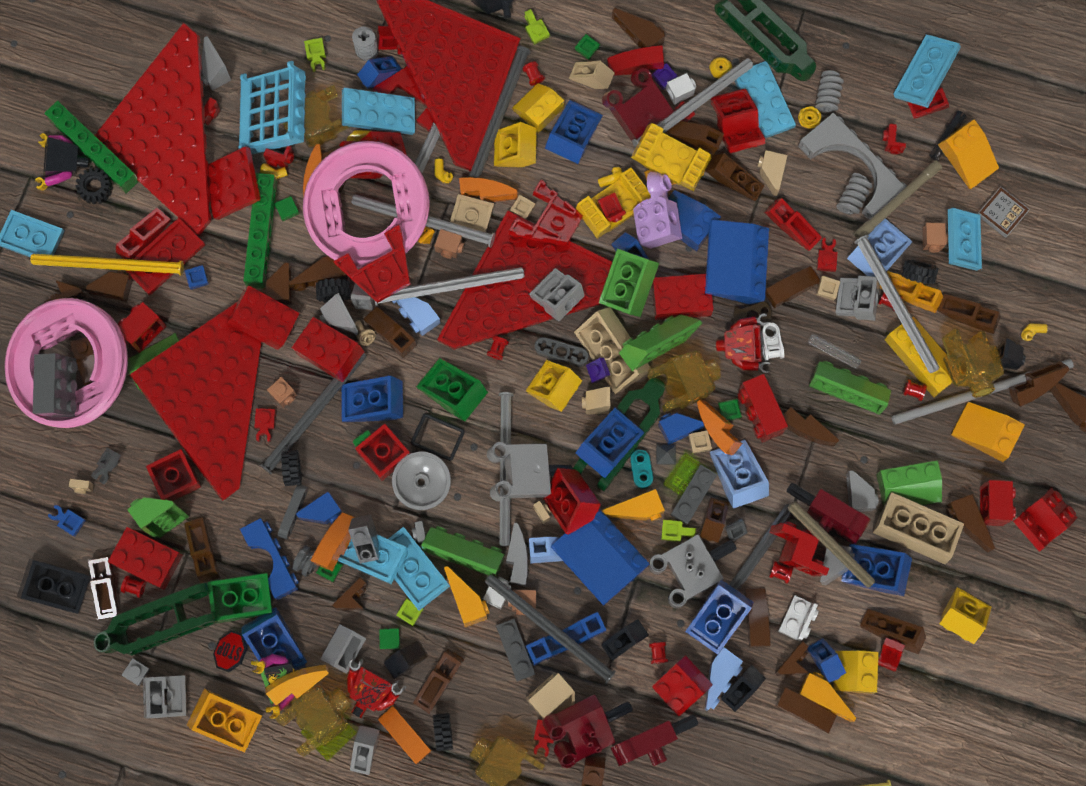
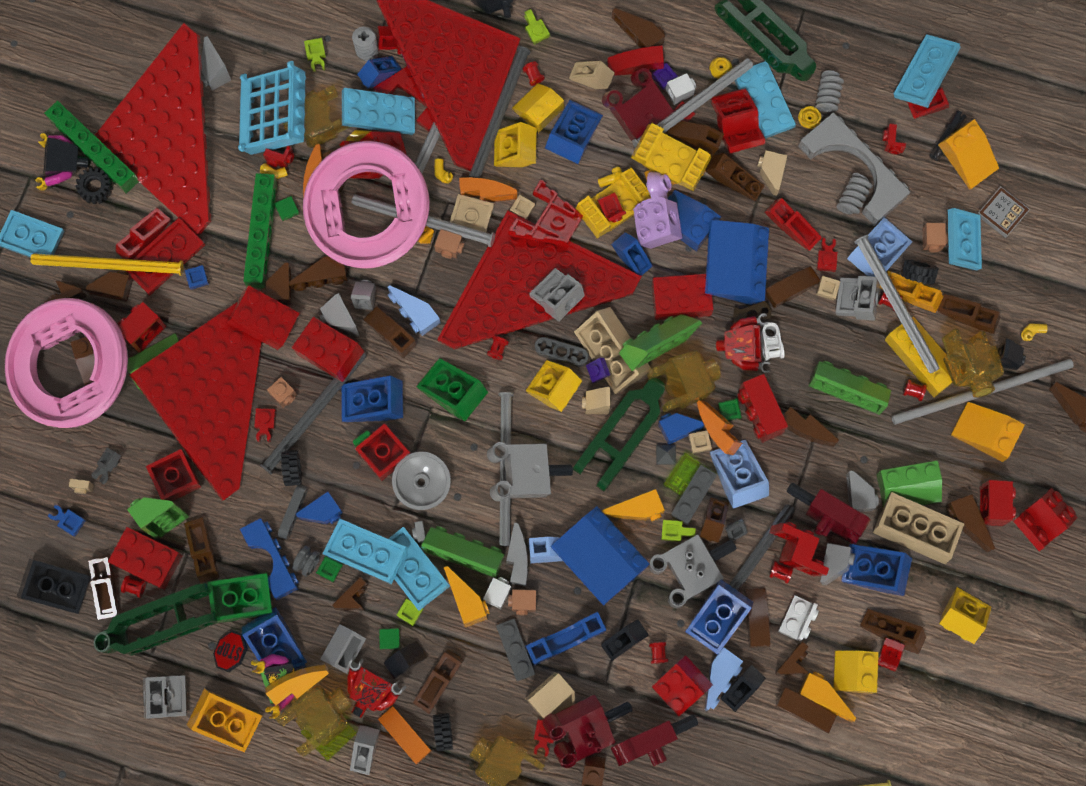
(54, 385): dark grey brick -> none
(135, 672): light grey plate -> none
(211, 110): red bracket -> none
(232, 183): red plate -> none
(327, 289): black tyre -> none
(333, 543): orange slope -> none
(364, 335): tan plate -> none
(364, 538): flat silver slope -> none
(385, 274): red wing -> none
(430, 450): black piece -> none
(455, 284): light grey axle -> none
(542, 511): tan plate -> none
(549, 627): dark grey axle -> none
(571, 500): red slope -> none
(587, 47): green tile -> none
(609, 442): blue slope -> none
(628, 283): bright green slope -> none
(641, 468): teal plate -> none
(826, 660): blue slope -> none
(831, 544): dark tan axle -> none
(834, 351): clear axle -> none
(926, 174): dark tan piece -> none
(1037, 383): reddish brown slope -> none

